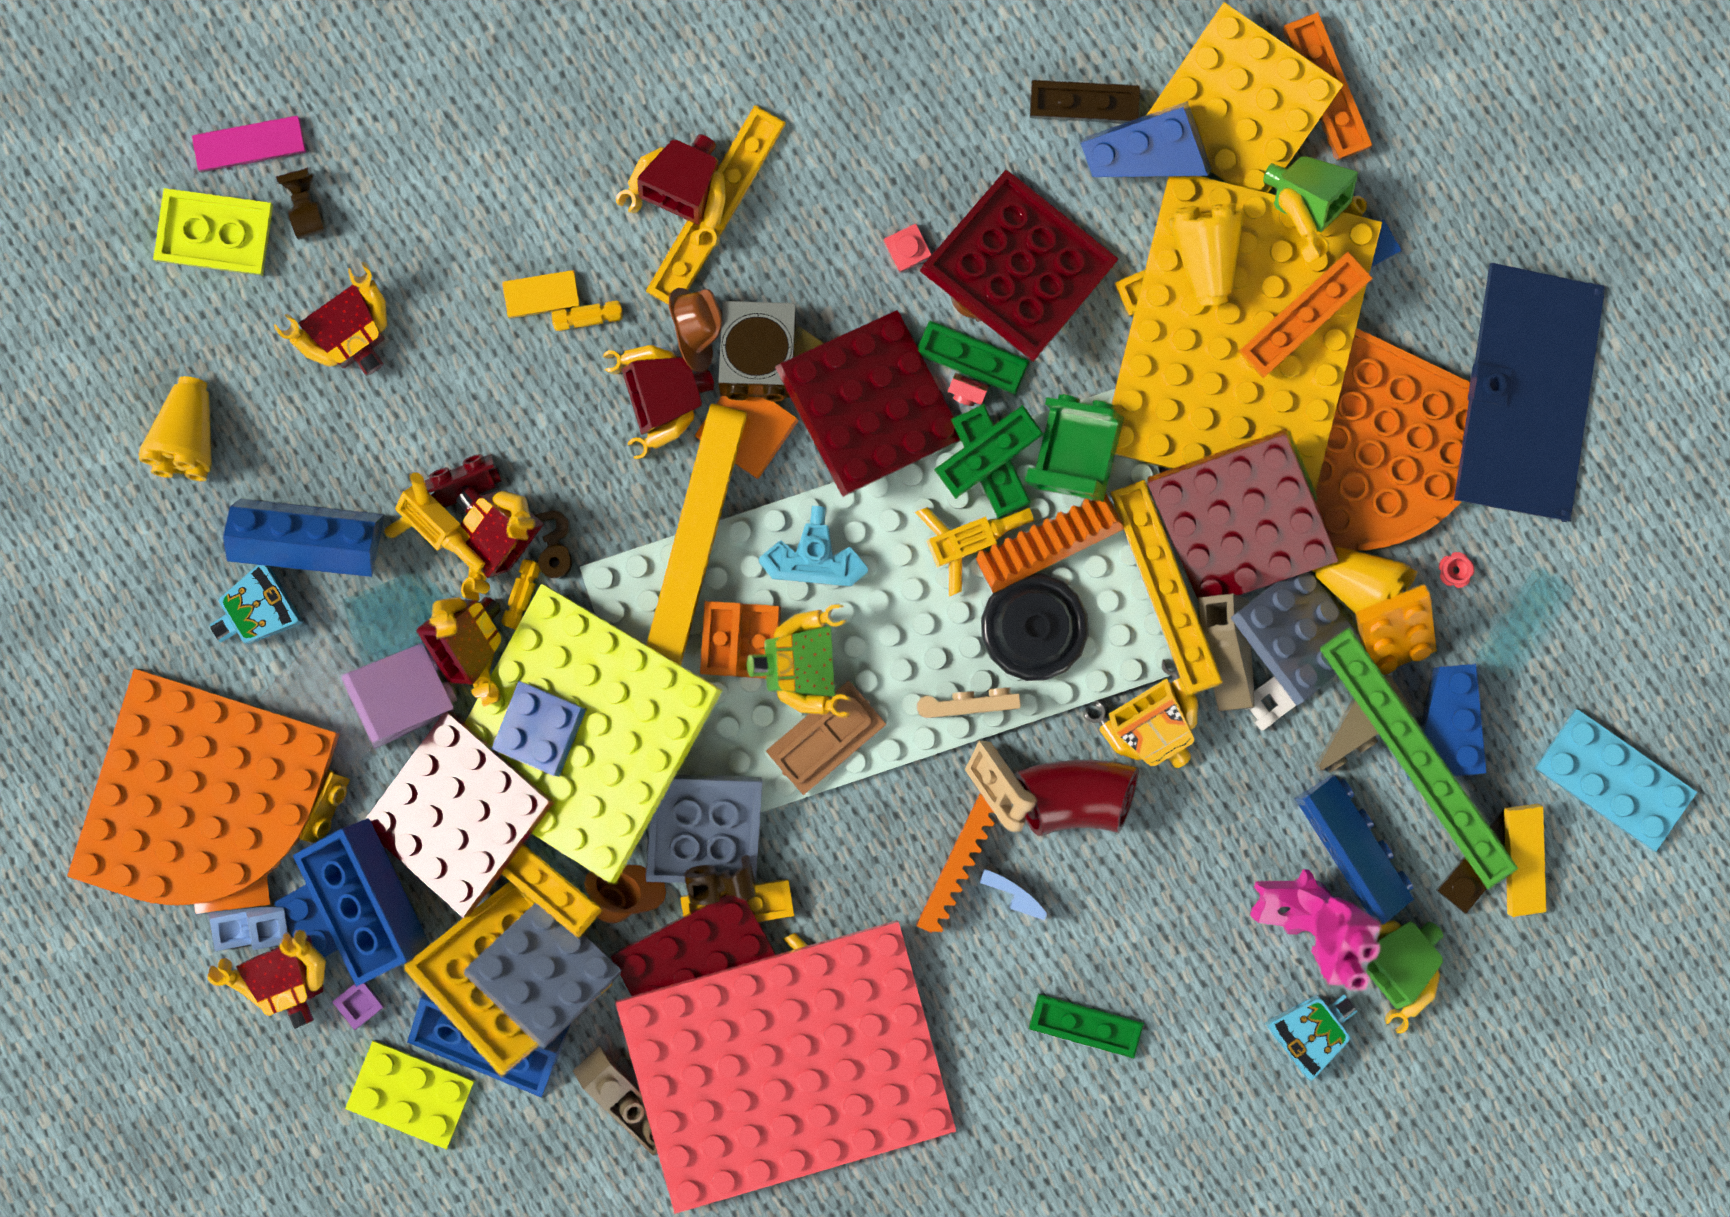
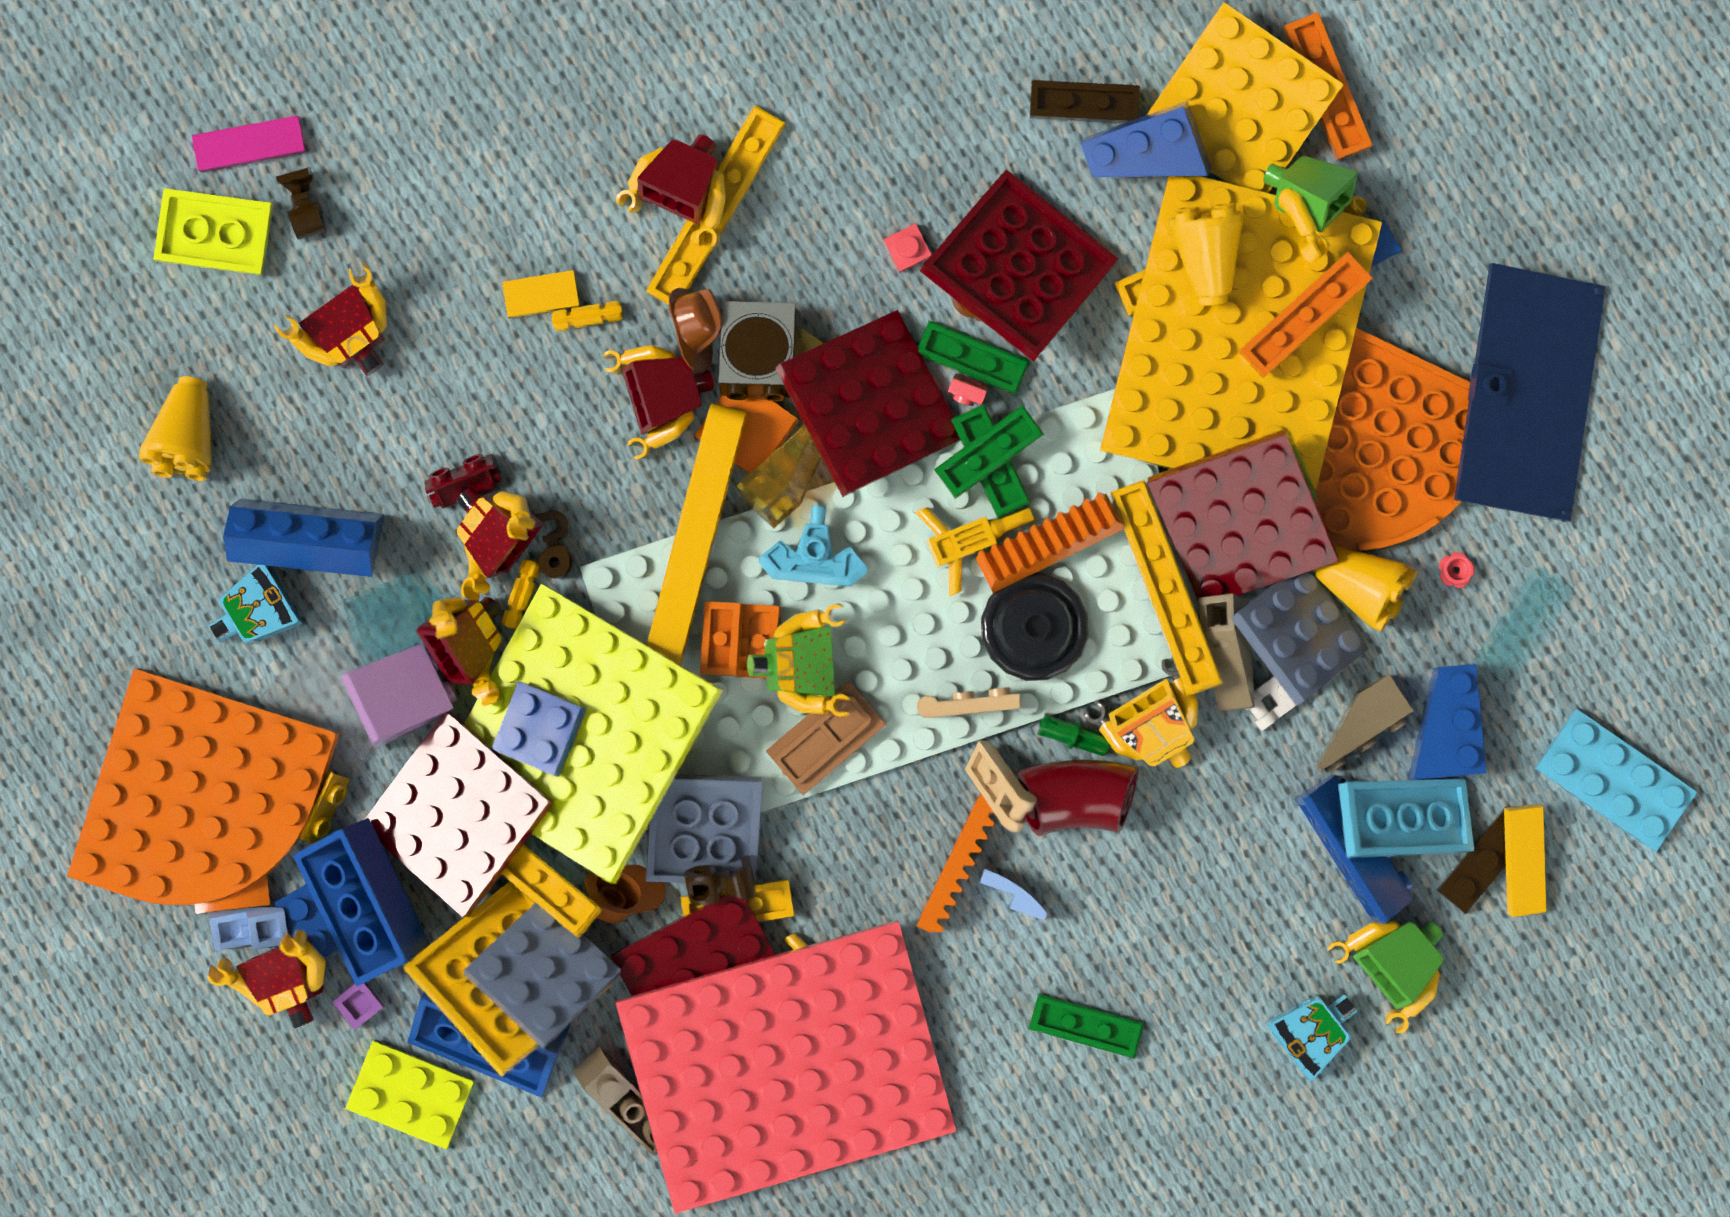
(432, 522): yellow piece -> none
(782, 479): none -> clear yellow slope
(1073, 735): none -> green axle
(1077, 448): green panel -> none
(1341, 930): dark pink hips -> none
(1398, 629): light orange plate -> none
(1406, 817): none -> medium azure plate
(1418, 758): bright green tile -> none

